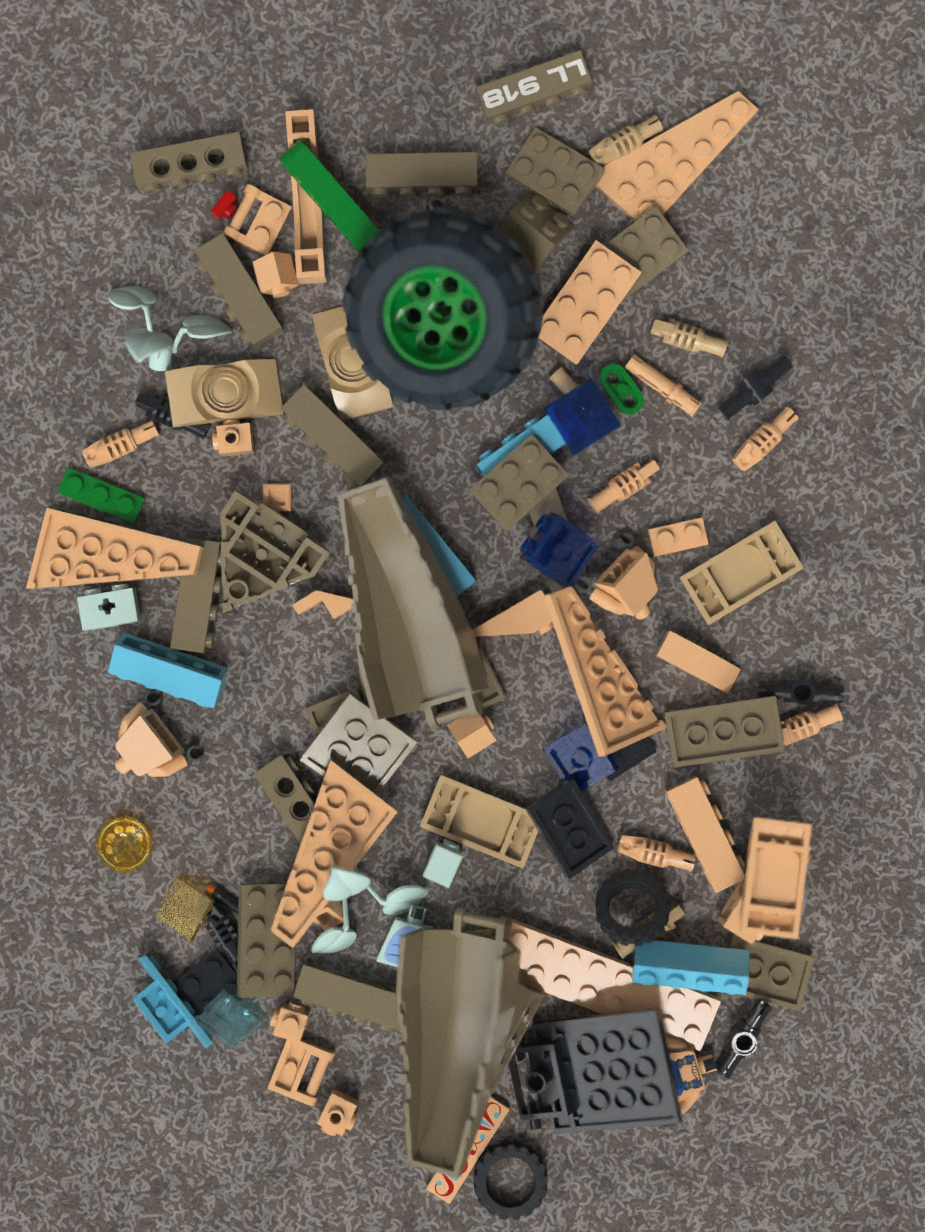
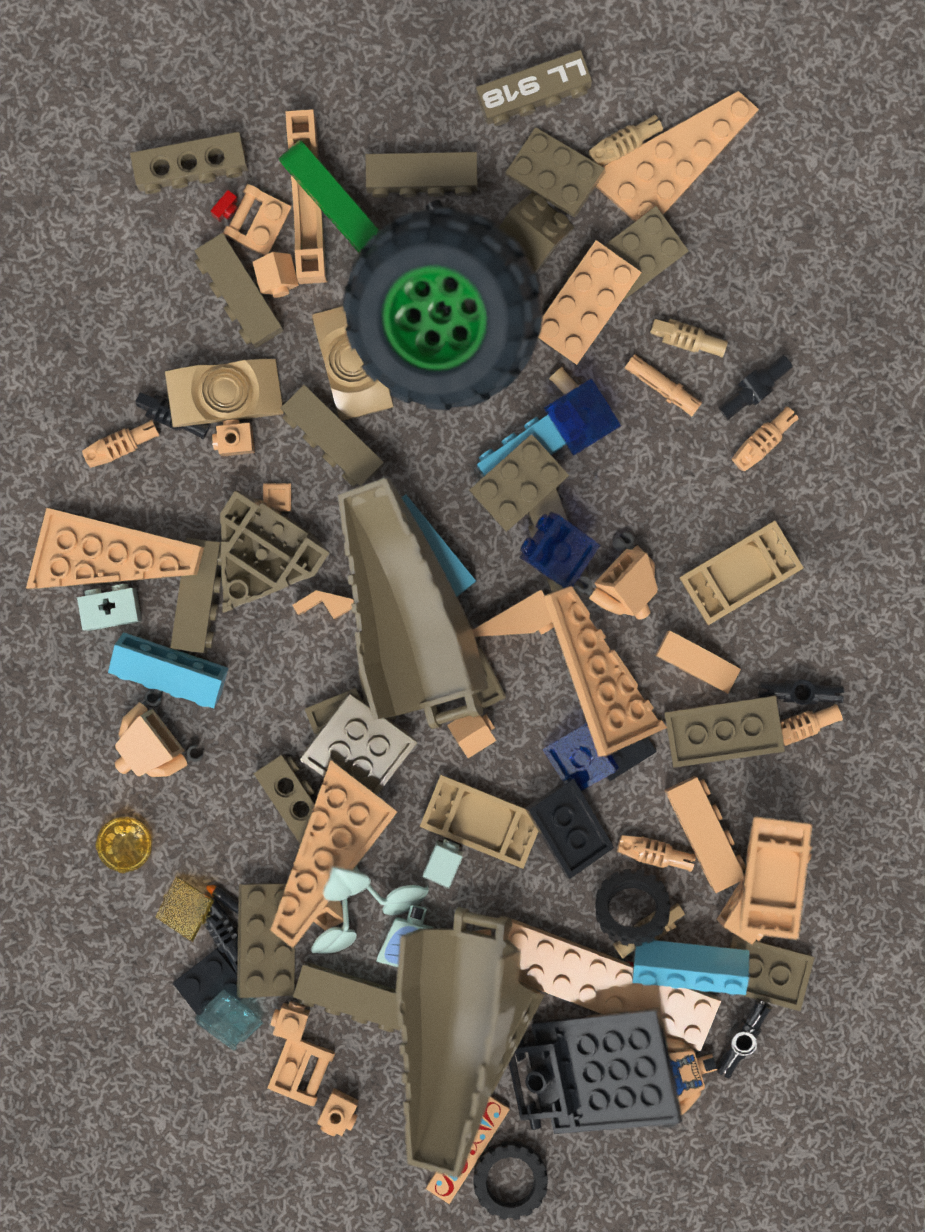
(101, 495): green plate -> none
(156, 345): light aqua plant -> none
(164, 1008): medium azure bracket -> none
(623, 388): green plate -> none
(624, 485): light nougat hinge -> none
(678, 537): light nougat plate -> none

